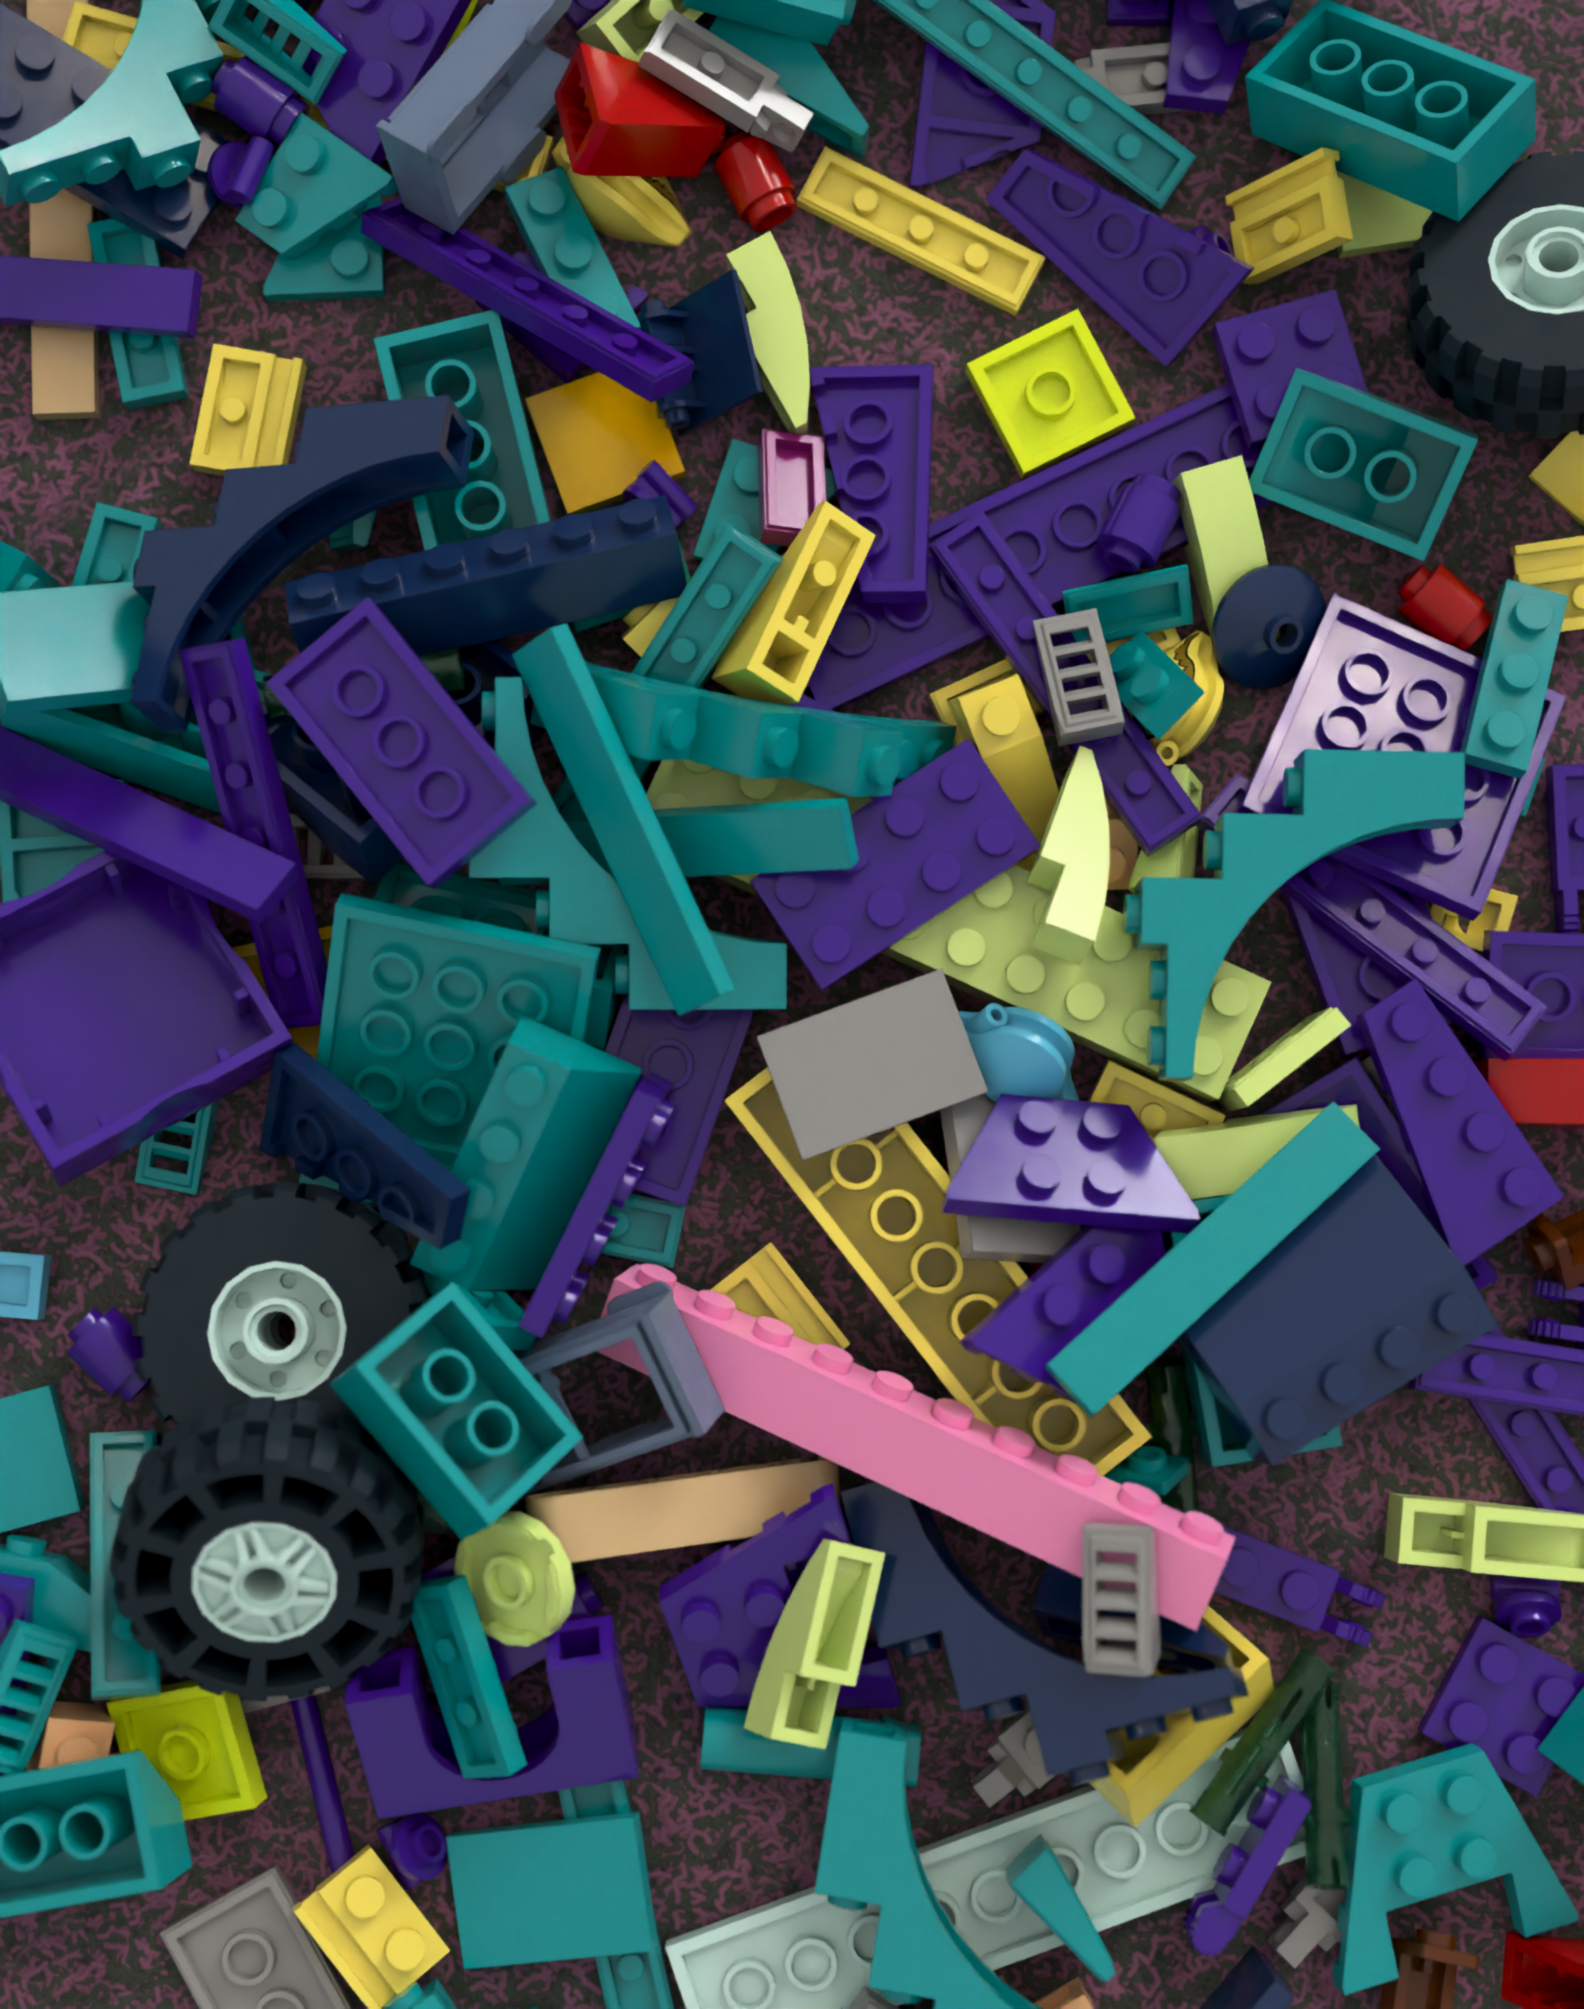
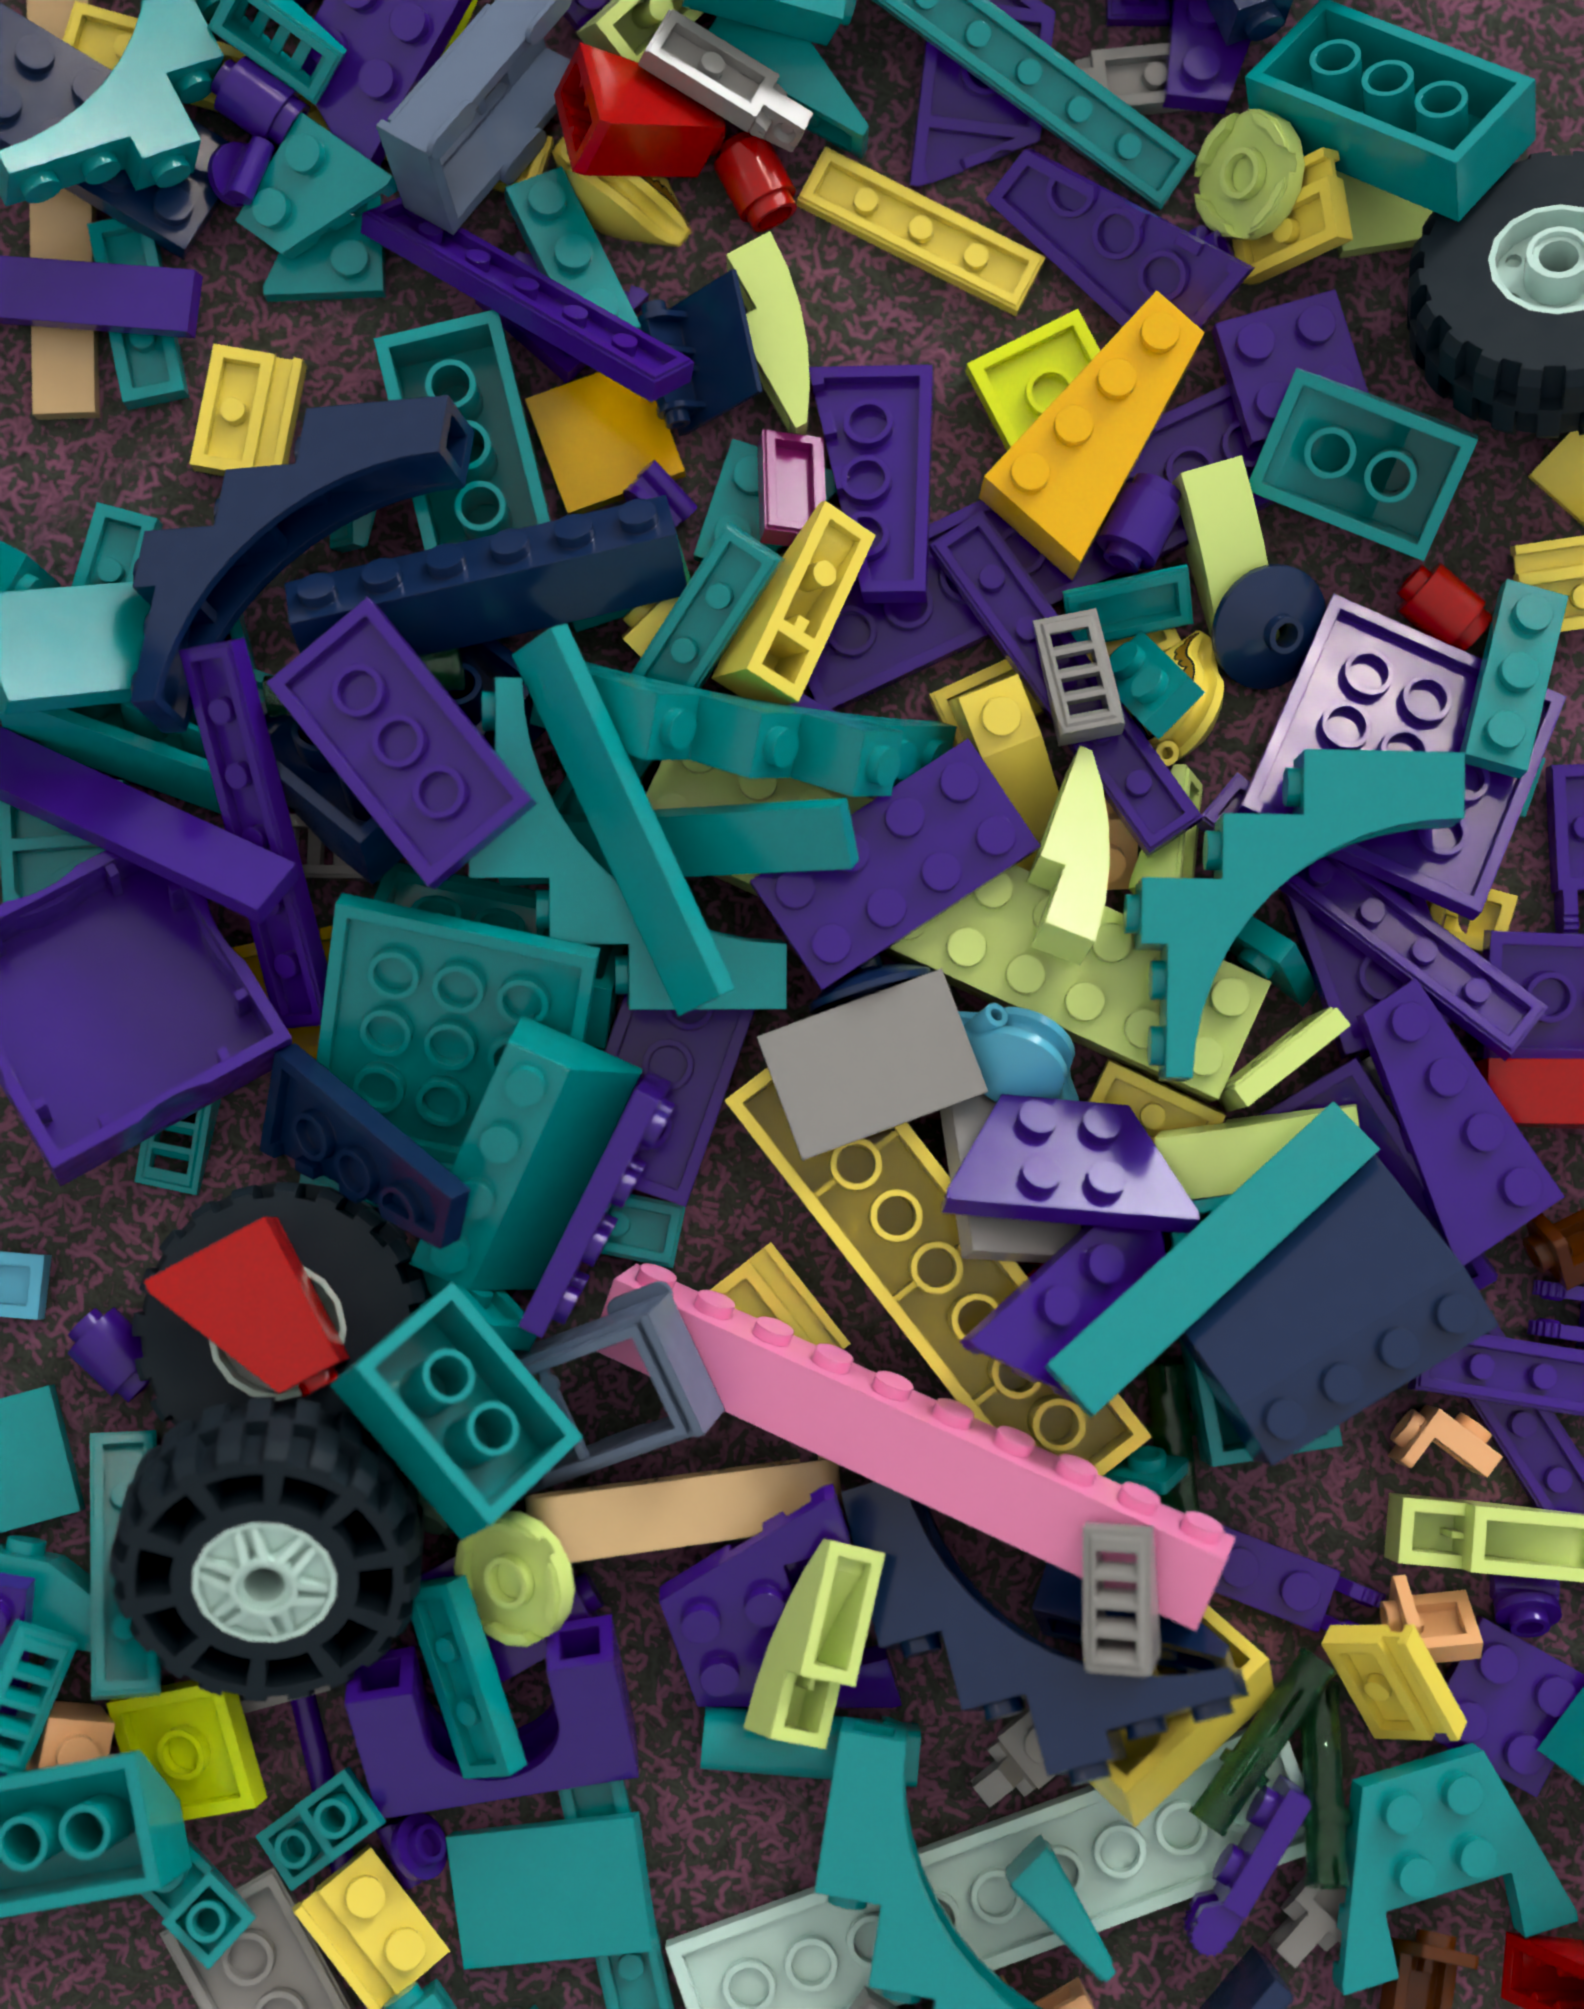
(202, 1909): none -> teal slope
(256, 1307): none -> red slope
(320, 1828): none -> teal slope
(864, 981): none -> dark blue dish
(1083, 447): none -> yellow wedge
(1249, 174): none -> yellowish green tile
(1274, 959): none -> teal wing
(1394, 1682): none -> light yellow plate
(1441, 1619): none -> light nougat bracket
(1458, 1437): none -> light nougat bracket

